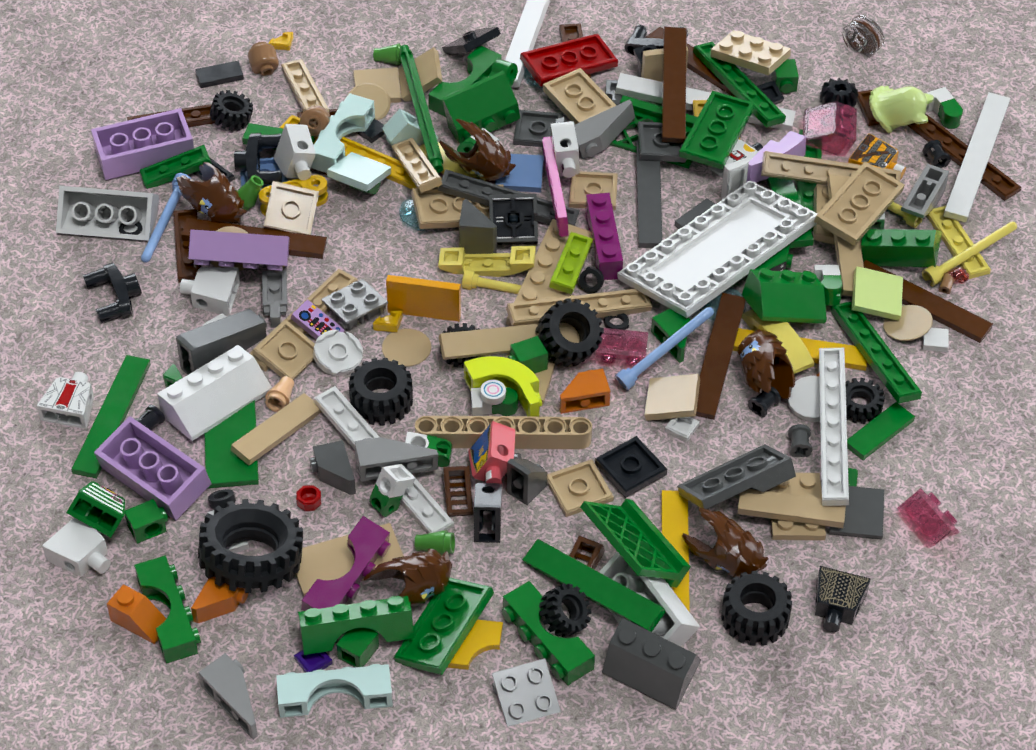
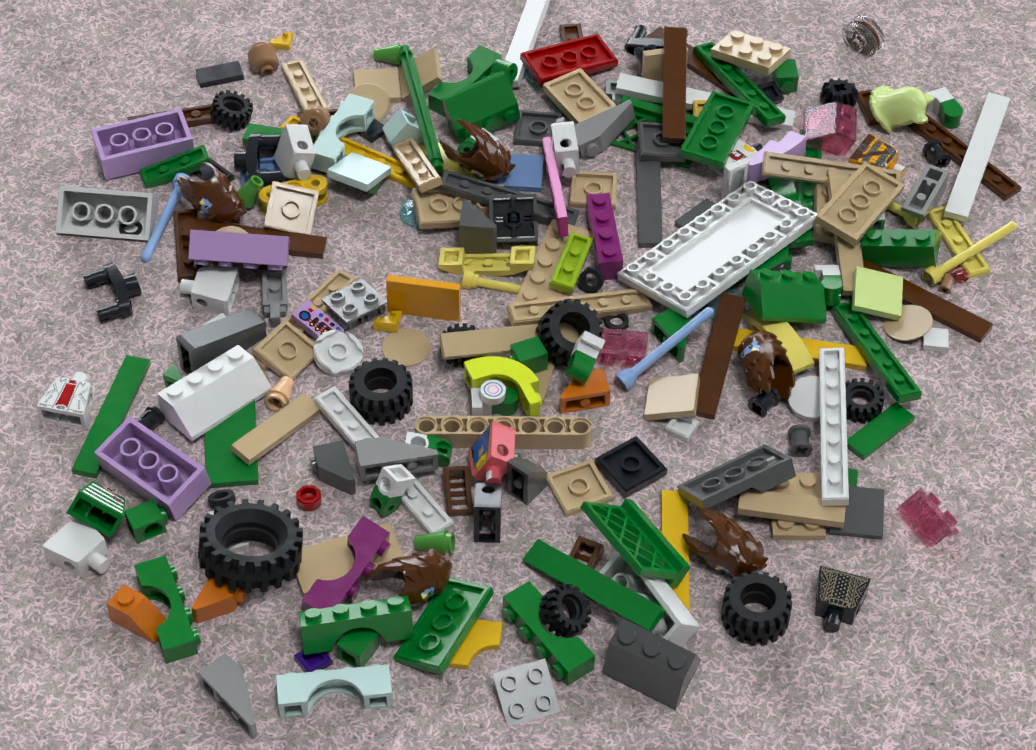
(471, 40): black plate -> none
(584, 357): none -> leg

